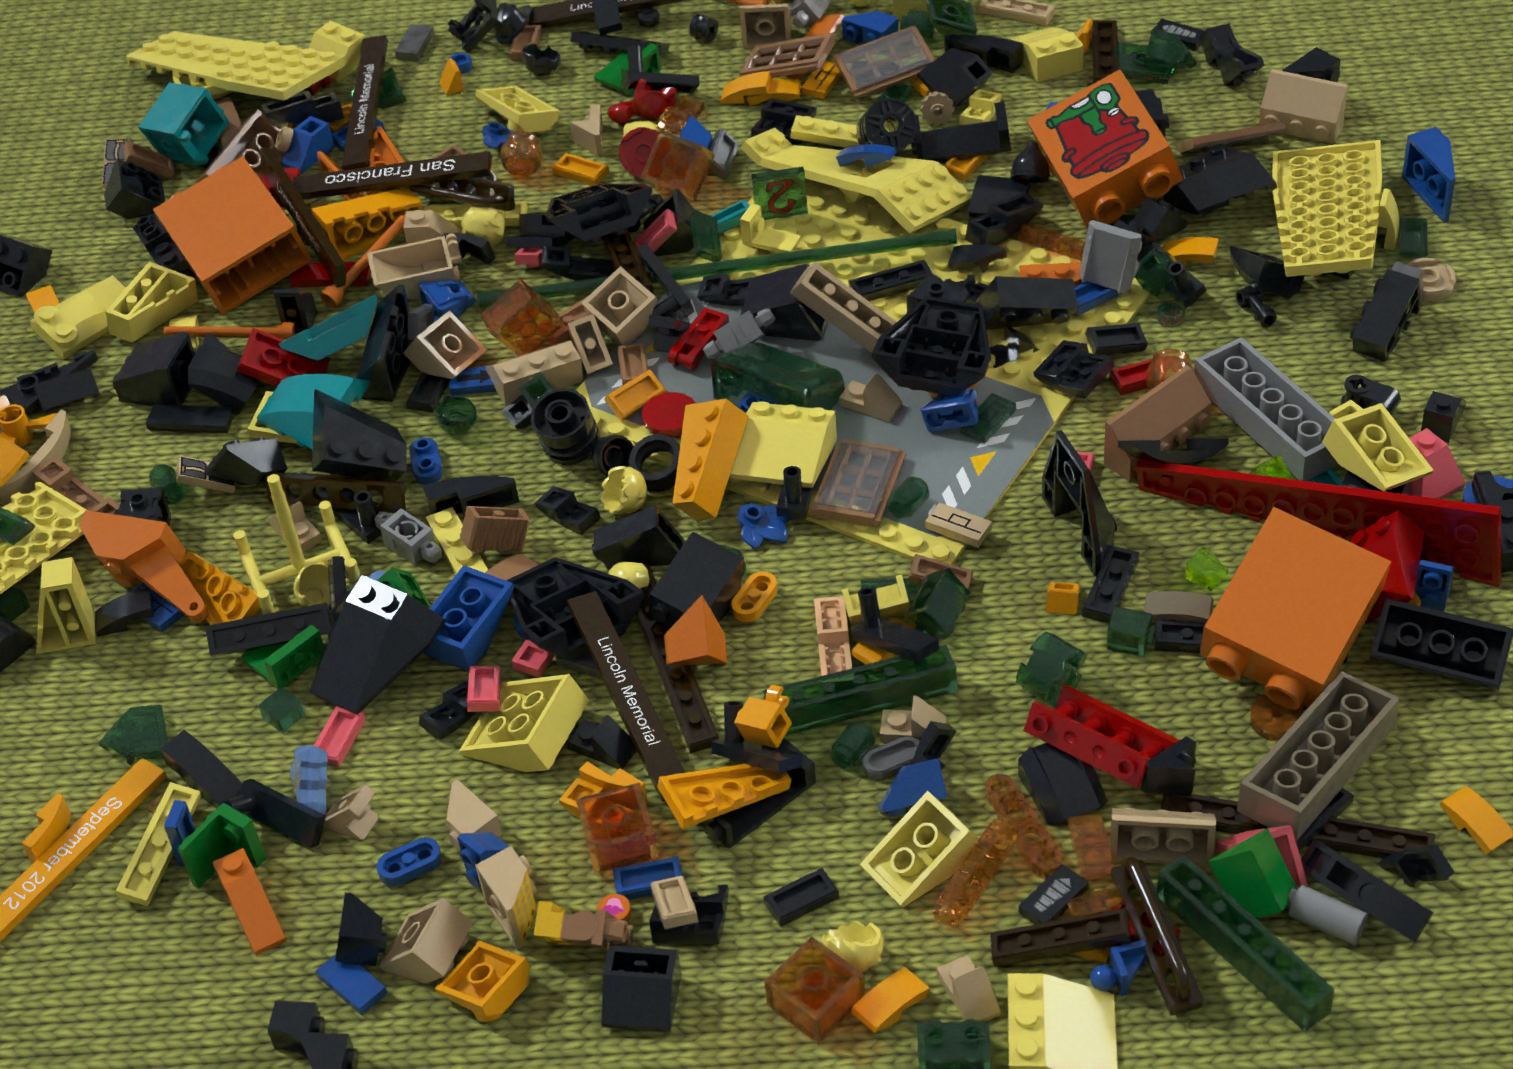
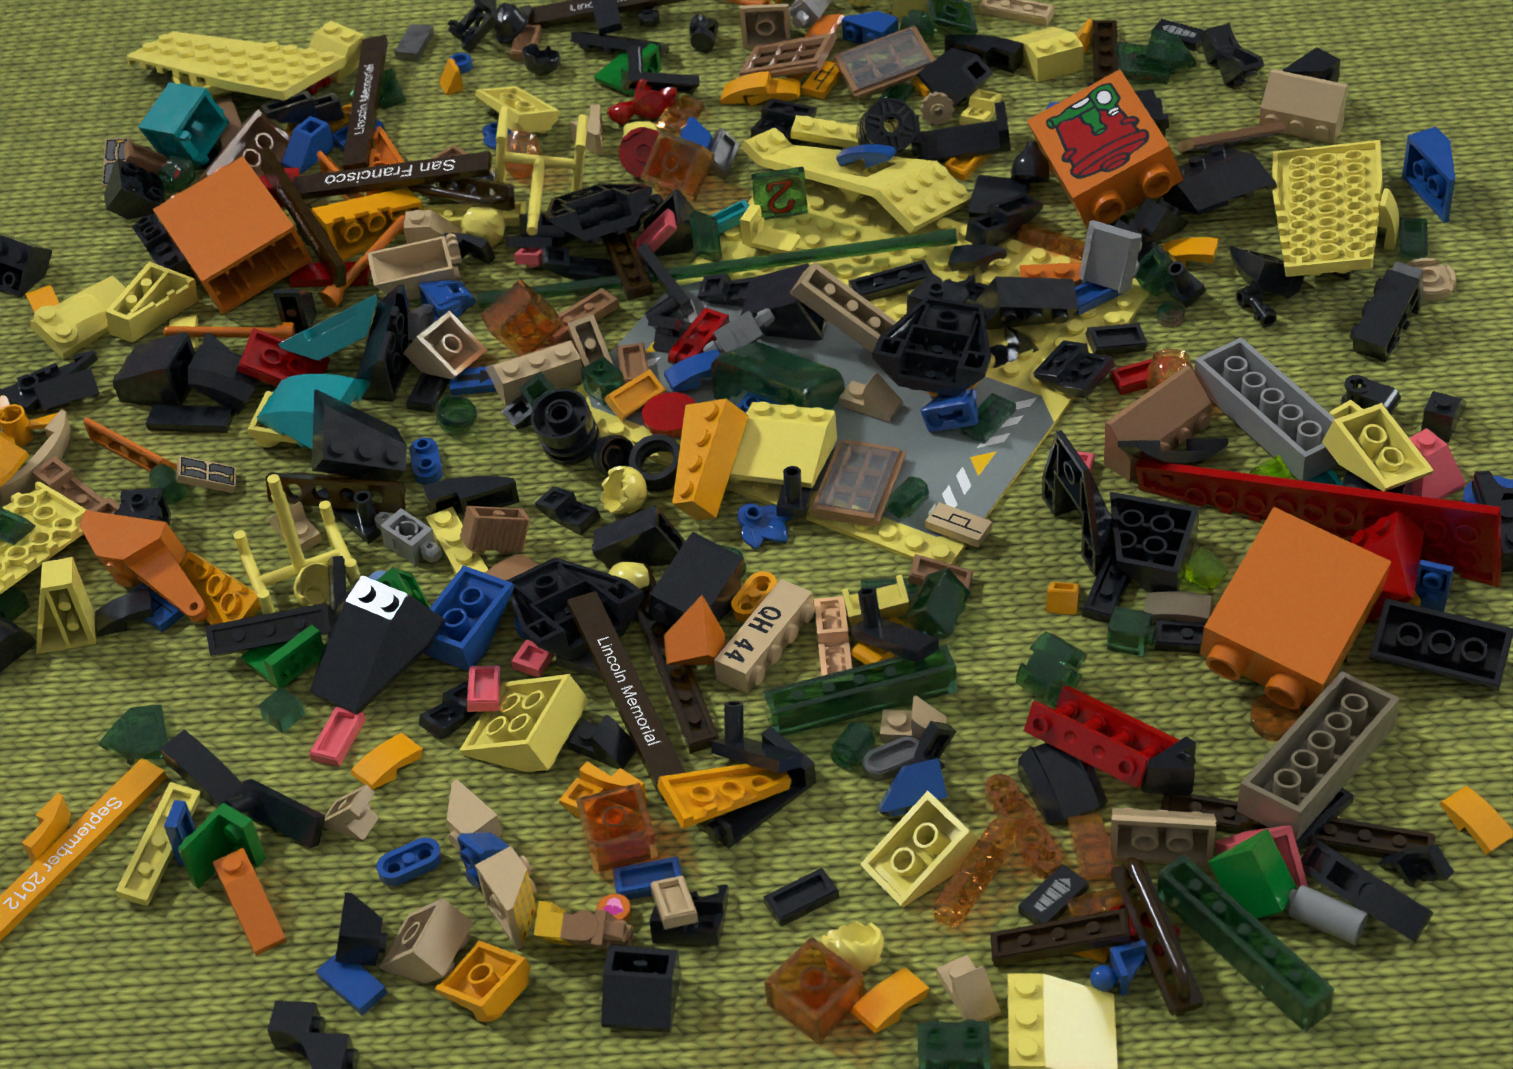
(124, 446): none -> orange slope
(176, 174): none -> clear green head
(248, 461): black slope -> none
(284, 139): tan tile -> none
(310, 777): medium blue rock -> none
(383, 761): none -> light orange slope
(539, 163): none -> light yellow piece
(580, 169): light orange tile -> none
(601, 379): none -> clear green brick
(621, 307): tan slope -> none
(688, 372): none -> blue slope
(703, 40): none -> black tile
(764, 636): none -> tan brick
(764, 720): light orange brick -> none
(1153, 540): none -> black wedge

